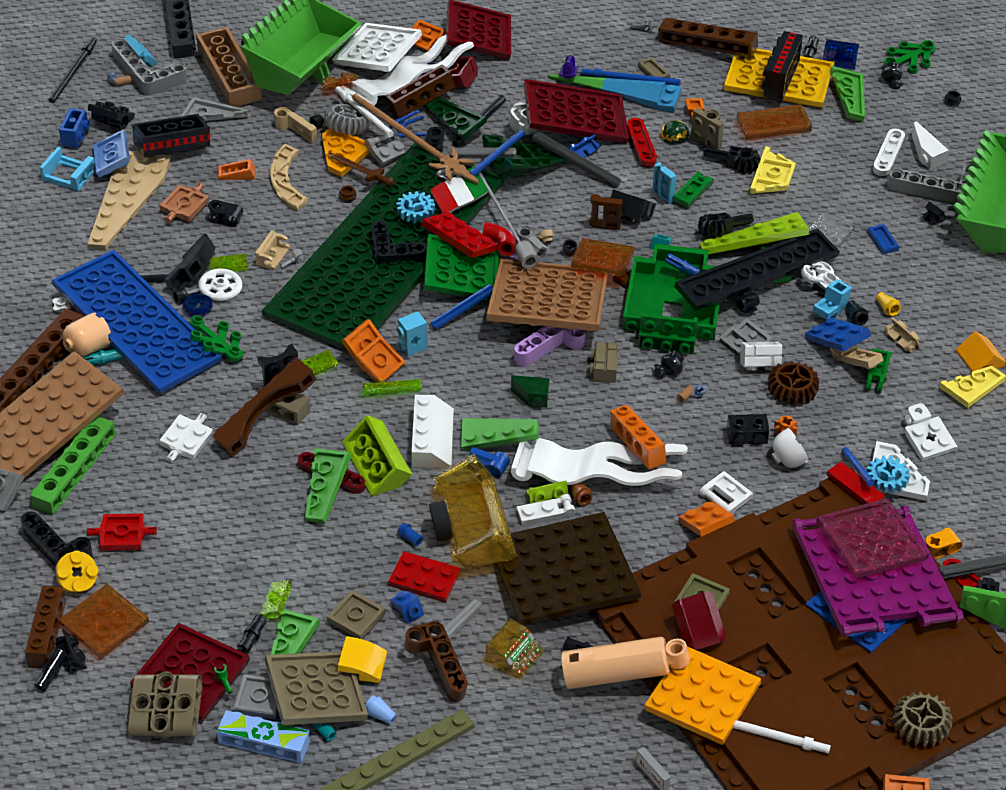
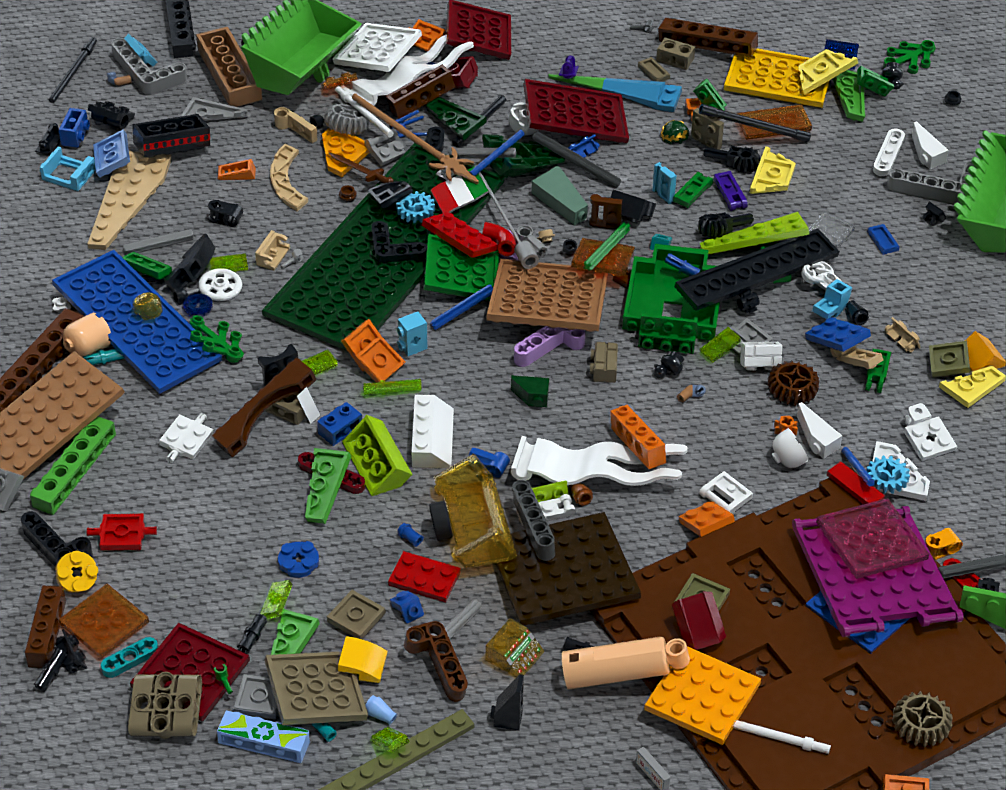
(50, 140): none -> black hinge
(126, 665): none -> teal beam
(147, 265): none -> green plate
(147, 305): none -> clear yellow hair
(159, 241): none -> light grey axle
(184, 203): nougat plate -> none
(292, 550): none -> blue plate
(308, 405): none -> white sticker
(338, 423): none -> blue brick
(389, 193): none -> black plate
(389, 739): none -> clear neon green plate
(488, 433): bright green wing -> none
(509, 706): none -> black slope
(533, 520): none -> dark grey beam
(560, 195): none -> sand green slope
(606, 246): none -> green axle
(616, 75): blue bar -> none
(641, 142): red plate -> none
(675, 53): none -> dark tan brick
(708, 95): none -> green bracket
(720, 344): none -> clear neon green plate
(730, 190): none -> dark purple plate
(752, 429): black brick -> none
(782, 65): black brick -> none
(794, 133): none -> black piece
(811, 48): black pin -> none
(819, 434): none -> white slope
(823, 68): none -> light yellow wing
(873, 81): none -> green bracket
(889, 305): yellow cone -> none
(949, 359): none -> olive plate

